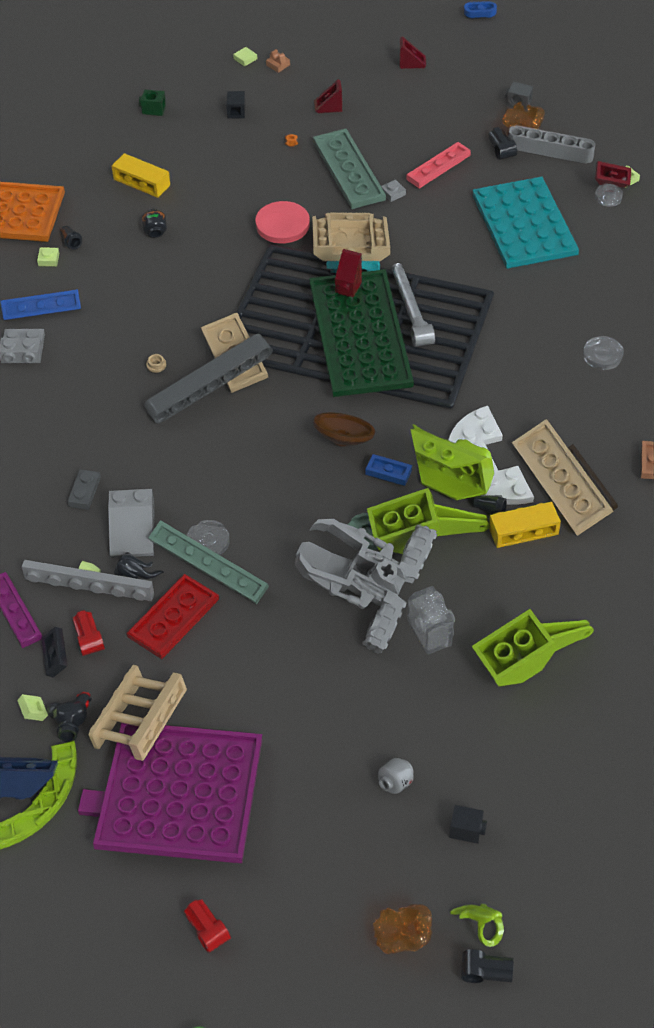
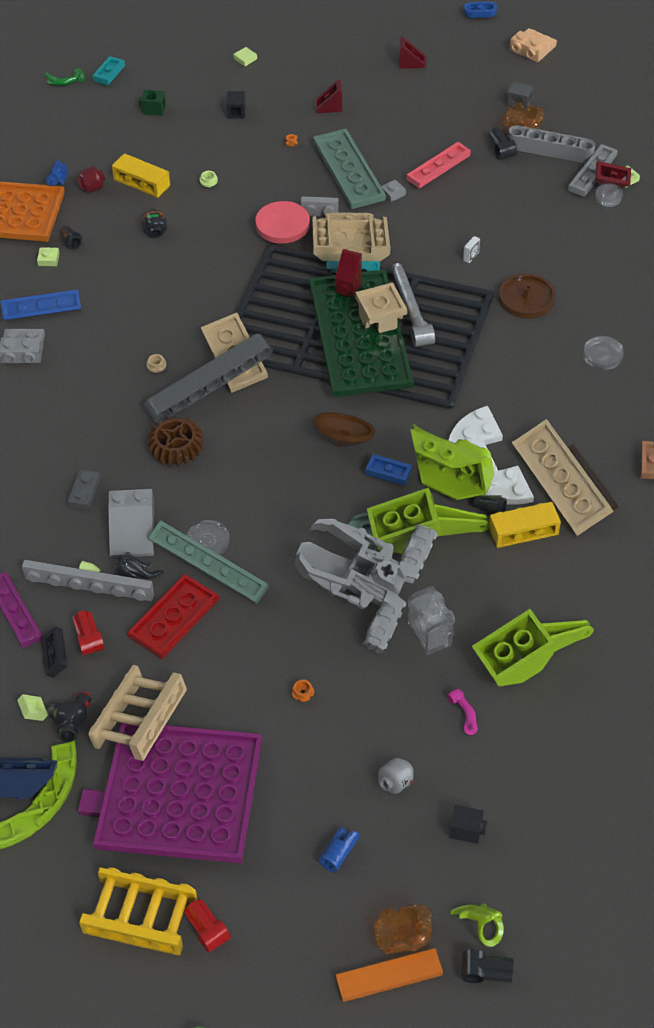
(57, 174): none -> blue hinge
(78, 76): none -> green piece
(91, 179): none -> dark red head
(108, 70): none -> teal plate
(144, 934): none -> yellow fence
(174, 435): none -> reddish brown gear
(208, 179): none -> yellowish green plate
(277, 61): nougat tile -> none
(302, 685): none -> orange plate
(320, 205): none -> light grey plate
(338, 849): none -> blue hinge
(381, 306): none -> tan panel
(389, 975): none -> orange tile
(470, 724): none -> dark pink piece
(471, 249): none -> white tile
(525, 222): teal plate -> none
(527, 295): none -> reddish brown piece
(532, 44): none -> light nougat plate
(586, 177): none -> light grey plate

